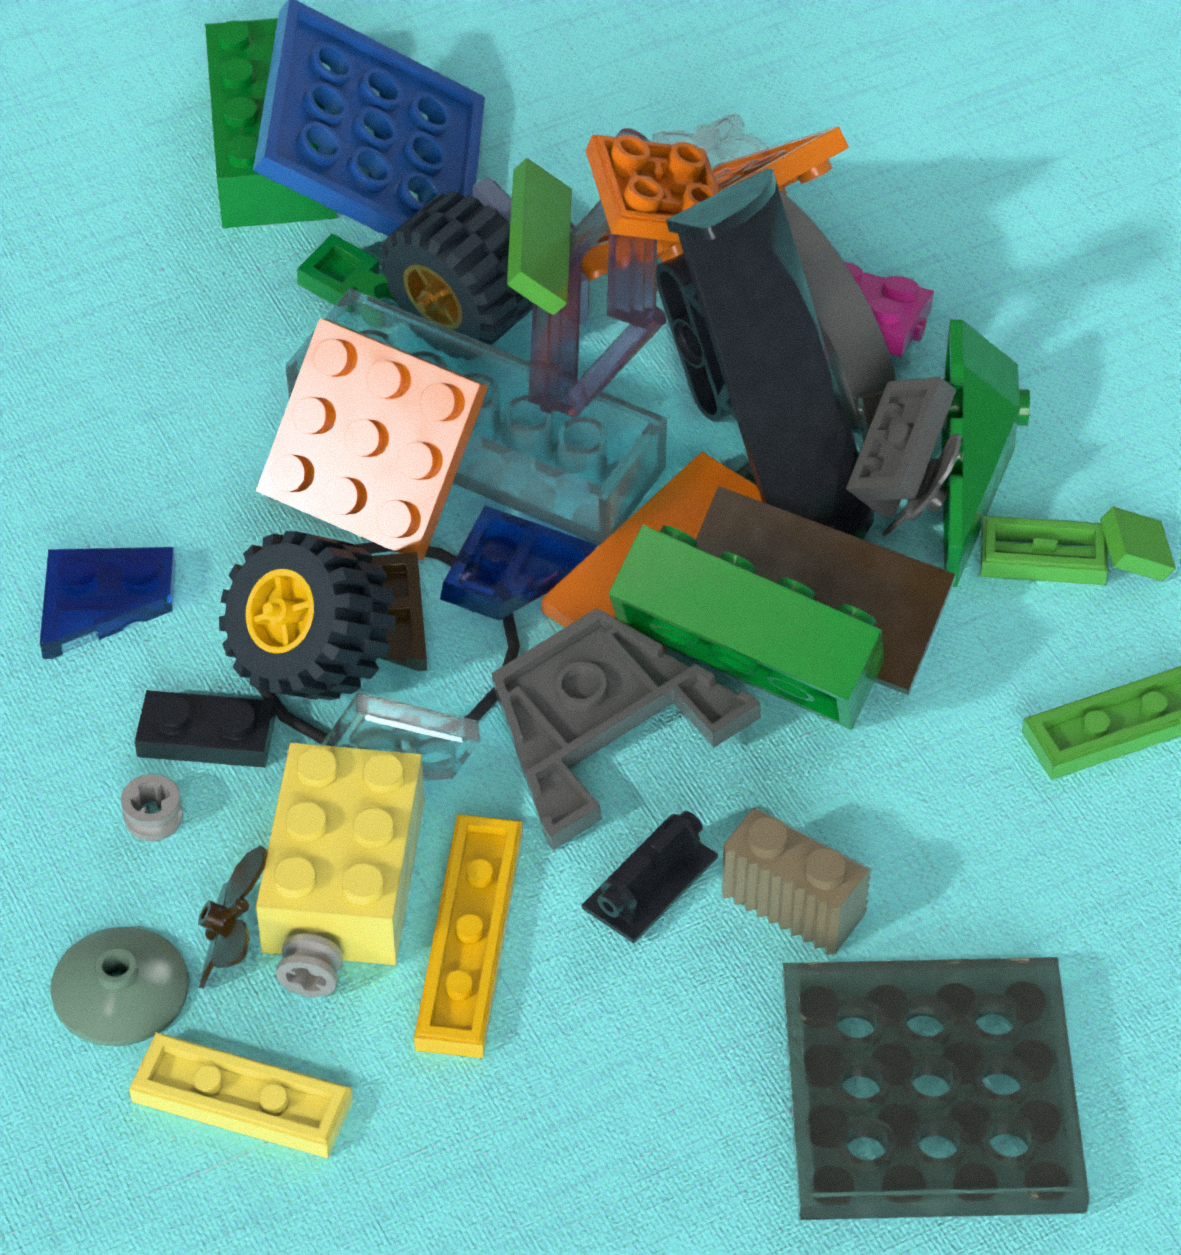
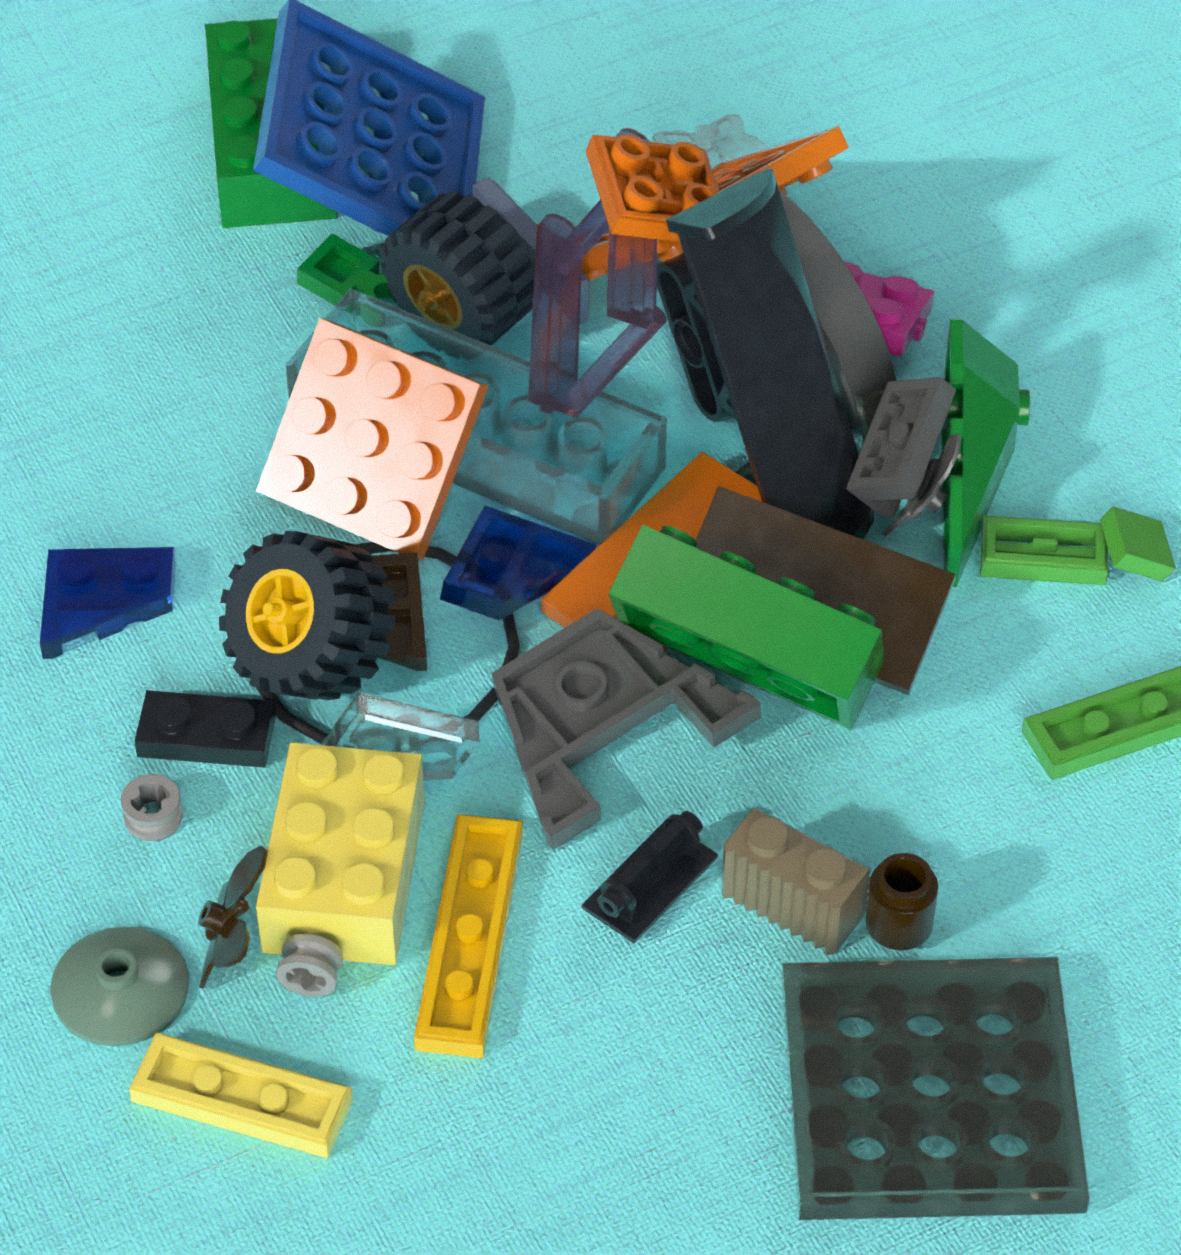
(539, 237): bright green tile -> none
(901, 902): none -> dark brown brick

